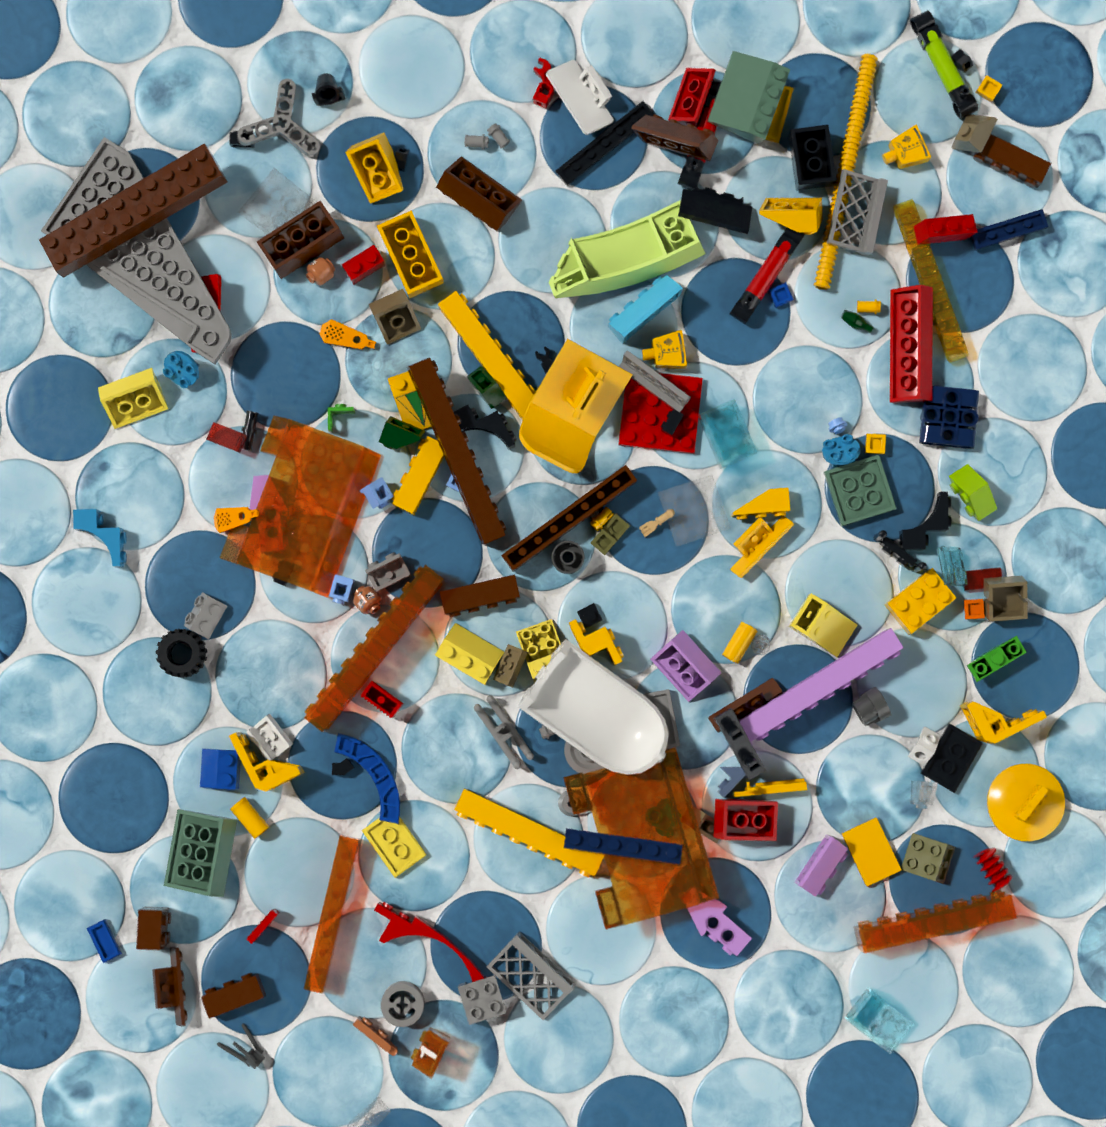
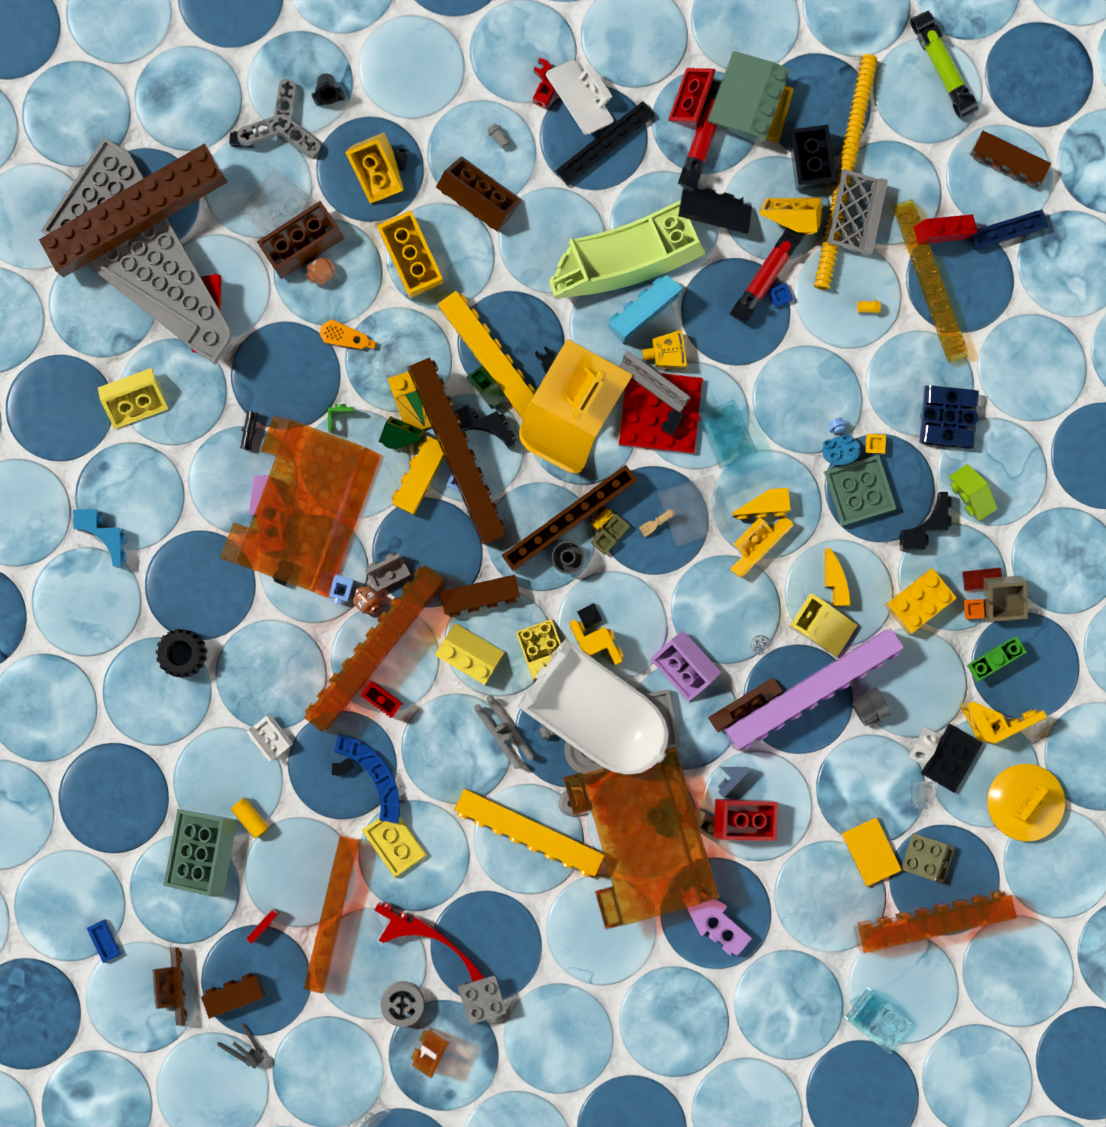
(153, 928): reddish brown brick -> none
(181, 368): dark azure plate -> none
(204, 615): light grey bracket -> none
(220, 769): blue slope -> none
(226, 437): clear red tile -> none
(230, 518): light orange piece -> none
(278, 771): yellow bracket -> none
(363, 264): red brick -> none
(377, 493): light blue brick -> none
(379, 1037): nougat hinge -> none
(395, 316): dark tan slope -> none
(477, 141): light grey pin -> none
(510, 665): dark tan bracket -> none
(545, 966): light grey fence -> none
(623, 846): dark blue plate -> none
(676, 137): reddish brown slope -> none
(739, 642): yellow pin -> none
(739, 744): black hose -> none
(773, 787): yellow piece -> none
(821, 865): lavender slope -> none
(835, 578): none -> yellow slope
(856, 321): dark green piece -> none
(902, 556): black plate -> none
(907, 149): yellow torso -> none
(911, 344): red arch -> none
(952, 566): clear light blue plate -> none
(962, 61): black piece -> none
(974, 133): dark tan slope -> none
(989, 88): yellow plate -> none
(994, 868): red piece -> none

